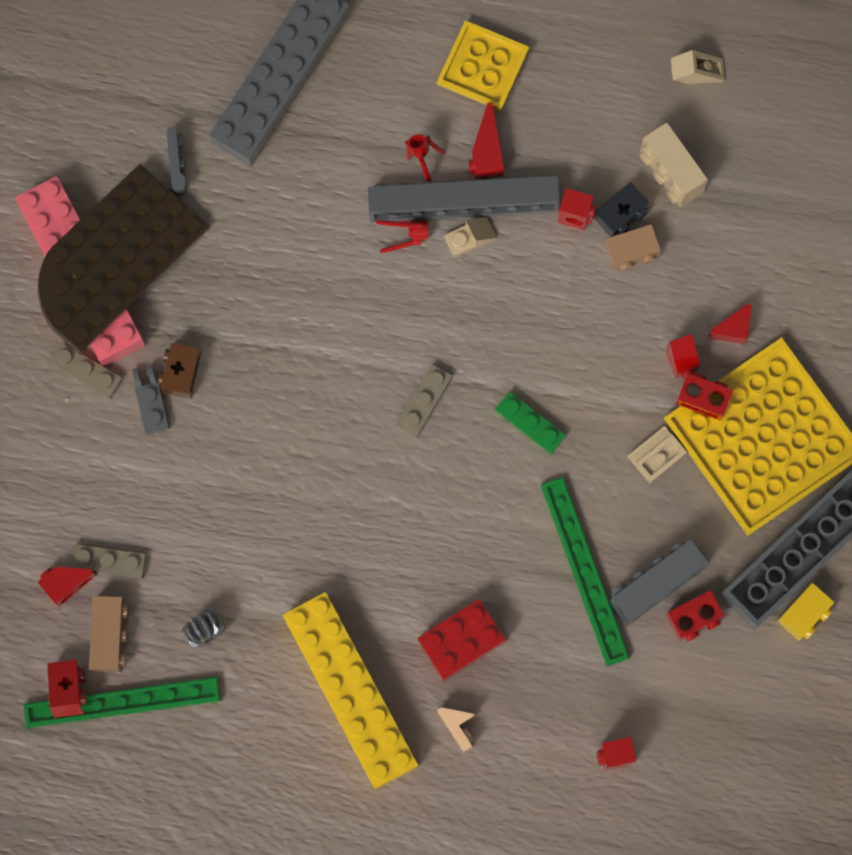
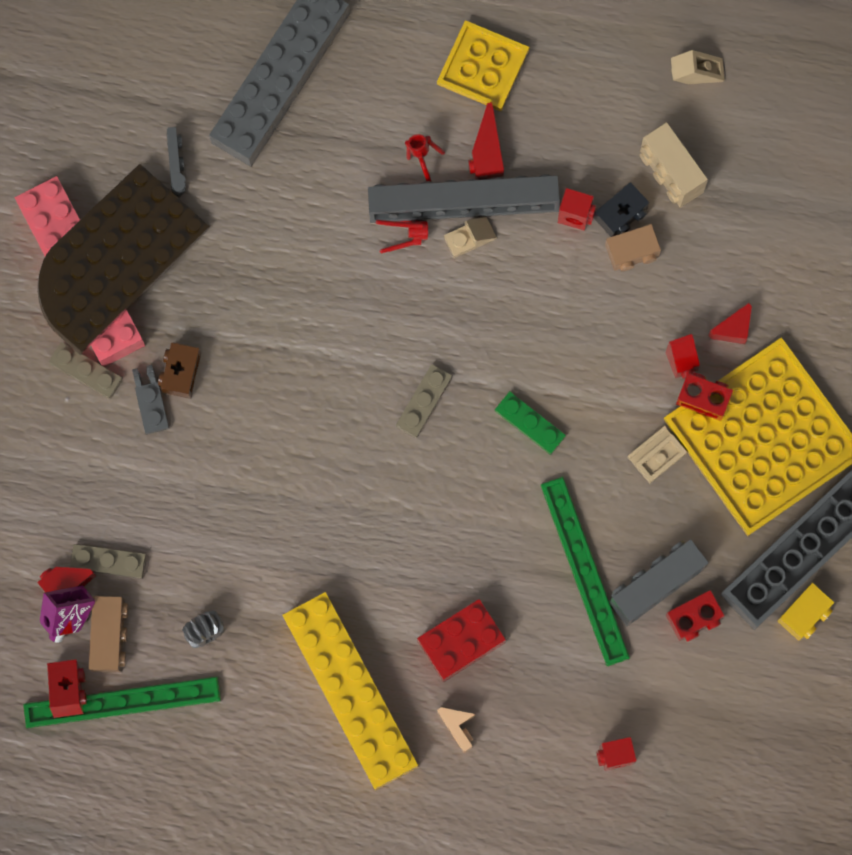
(65, 611): none -> magenta torso

